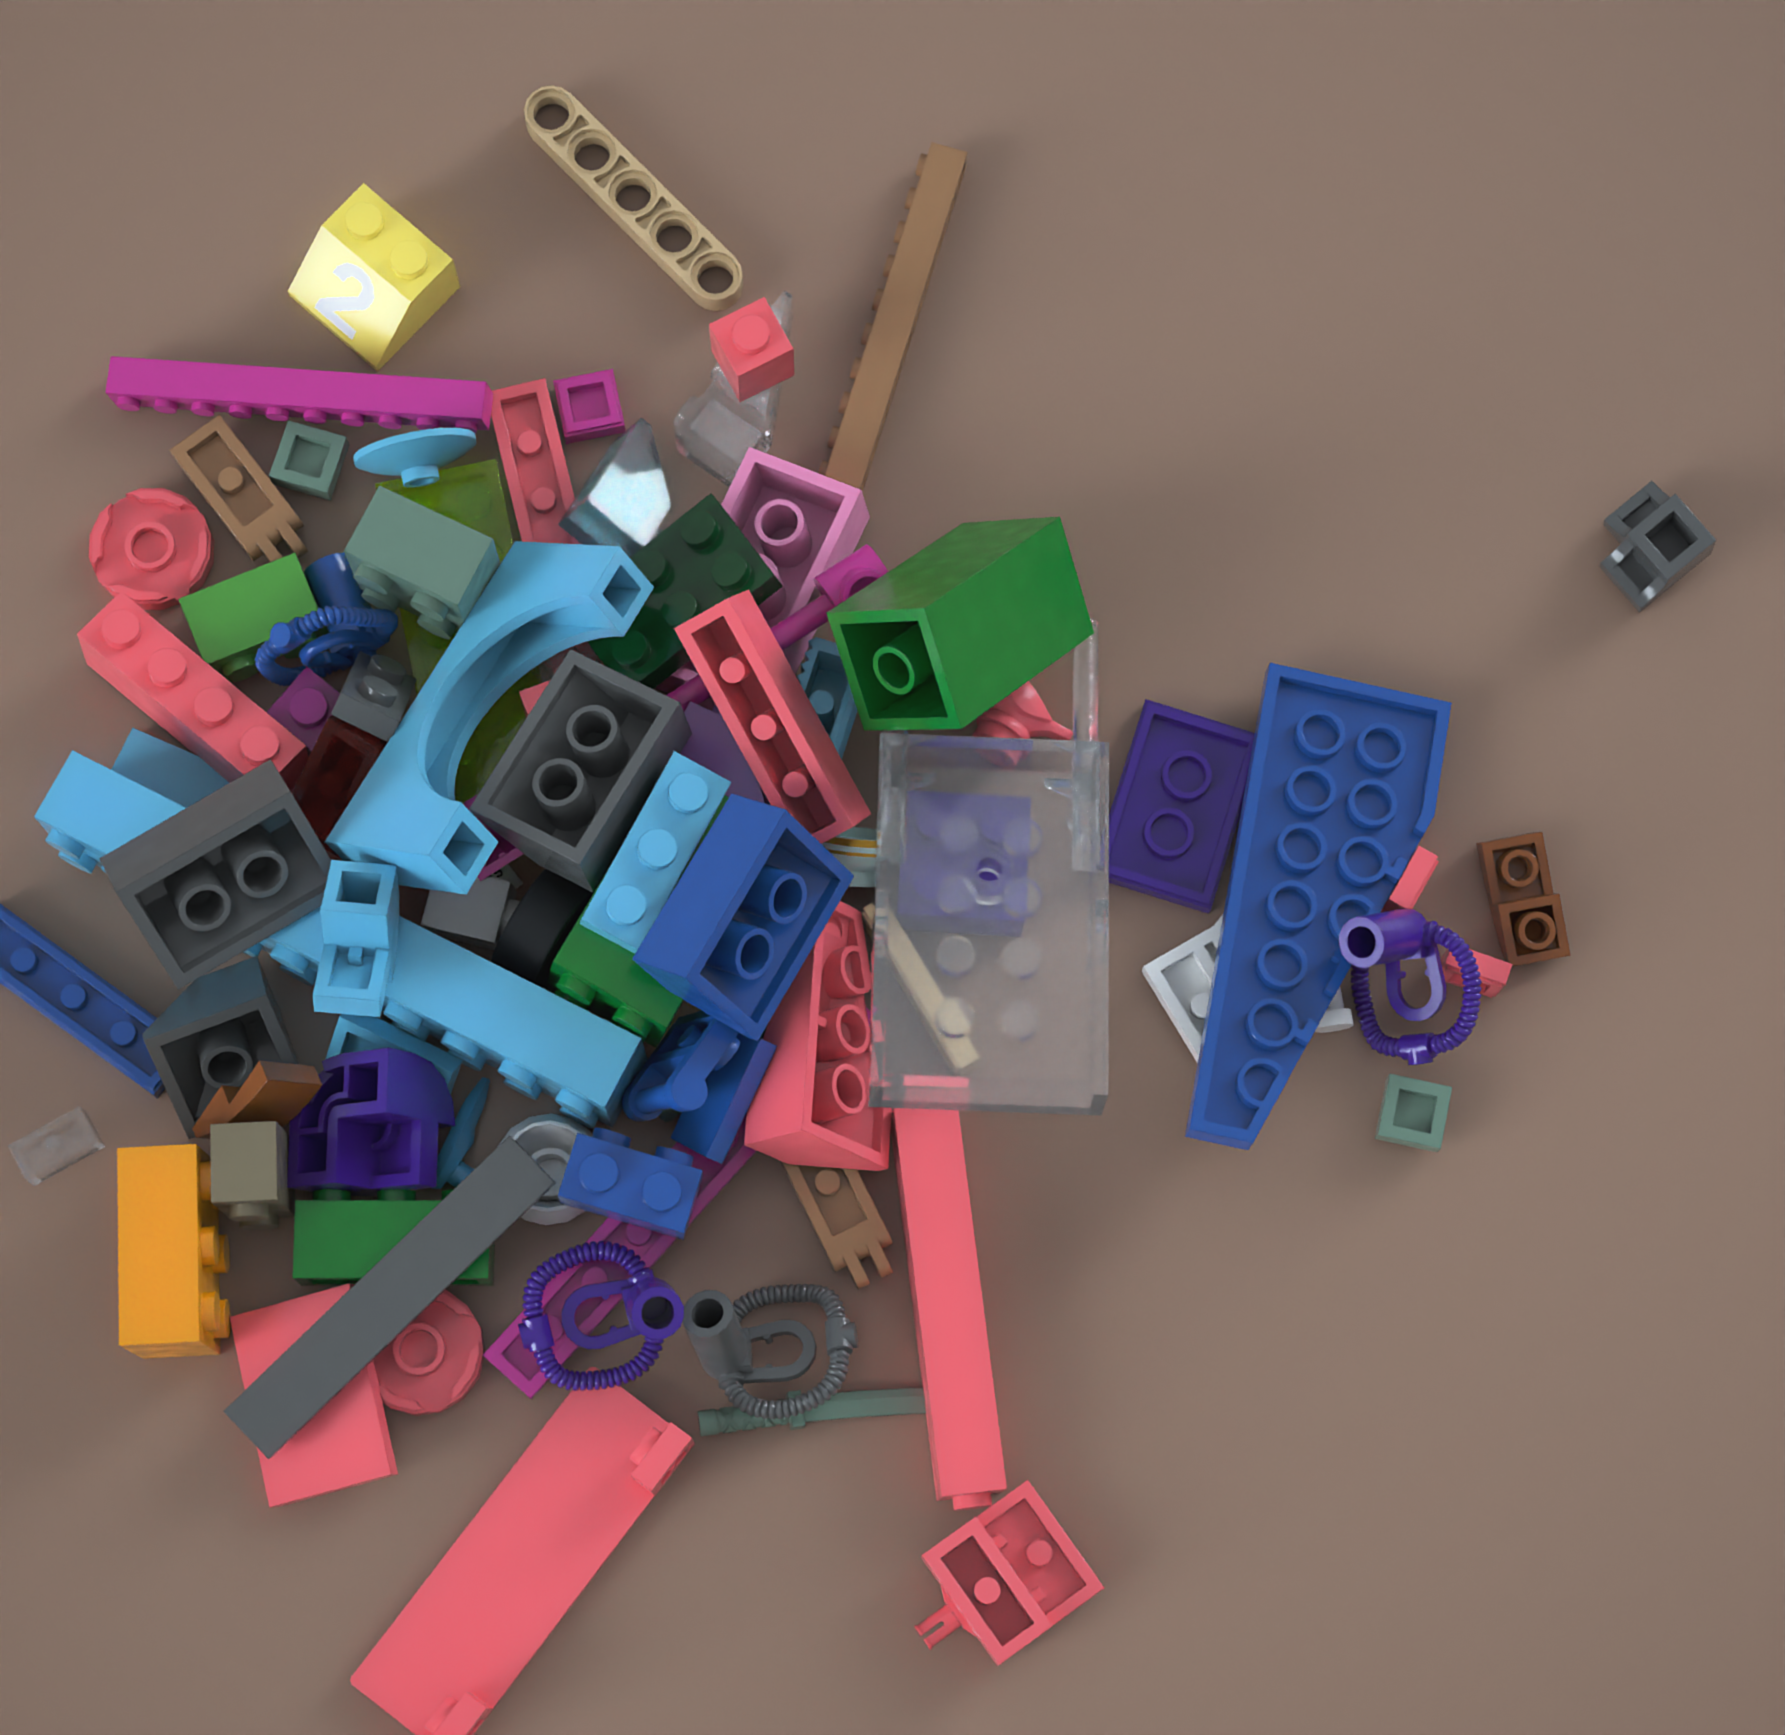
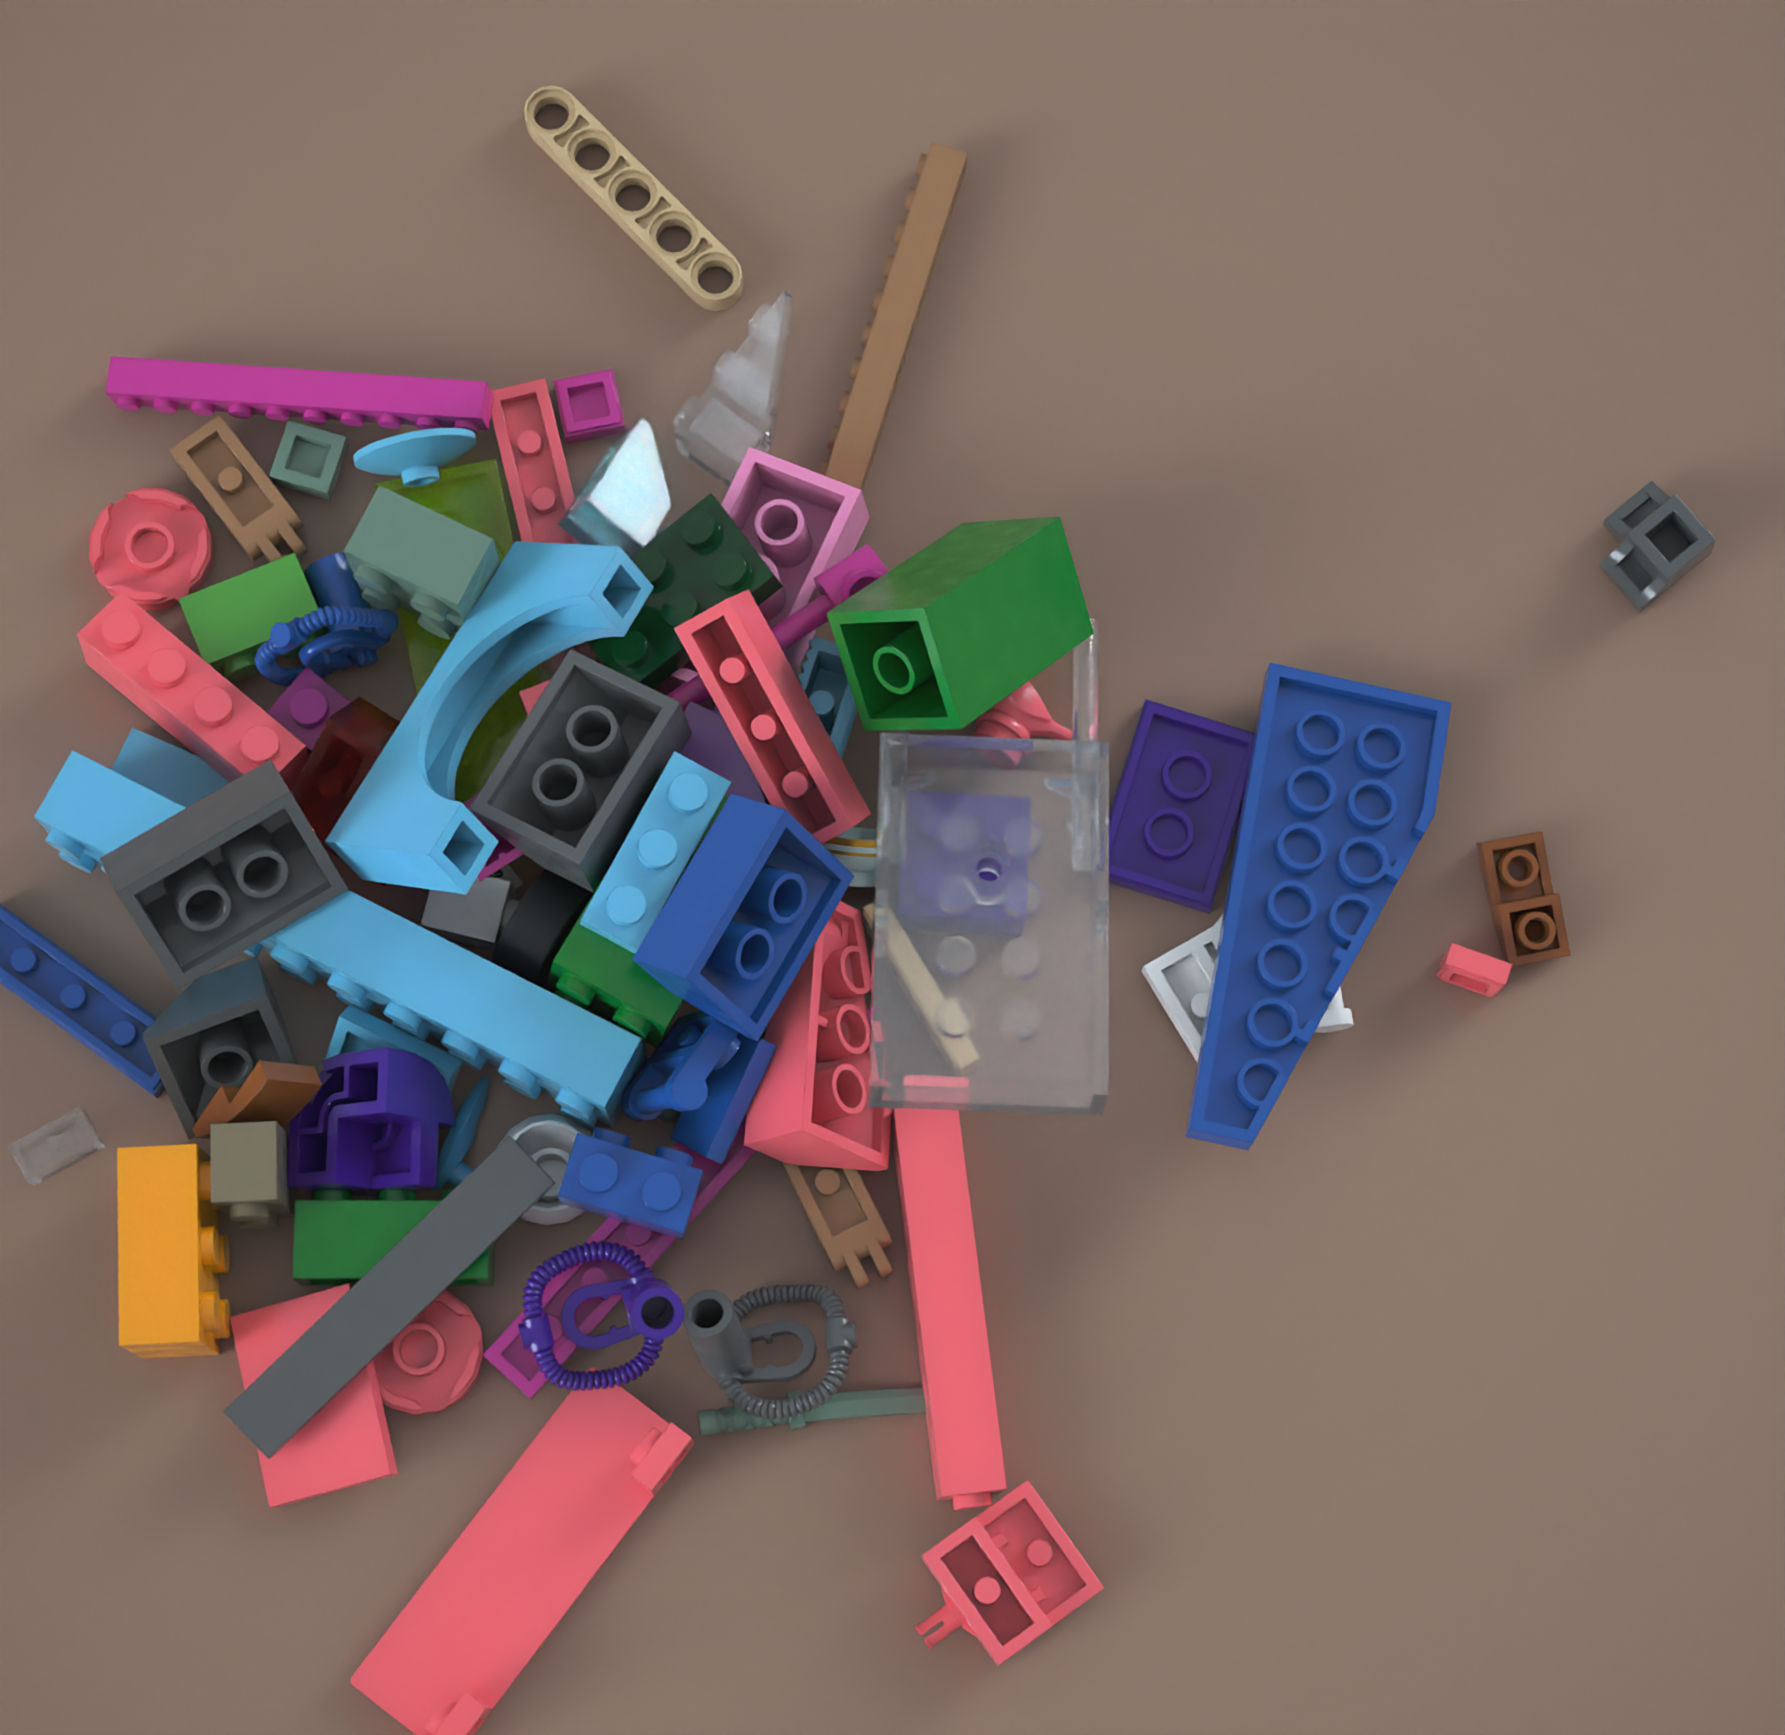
(358, 938): medium azure brick -> none
(373, 277): light yellow slope -> none
(374, 695): dark grey plate -> none
(752, 349): coral brick -> none
(1403, 936): dark purple piece -> none
(1412, 880): coral tile -> none
(1413, 1112): sand green plate -> none

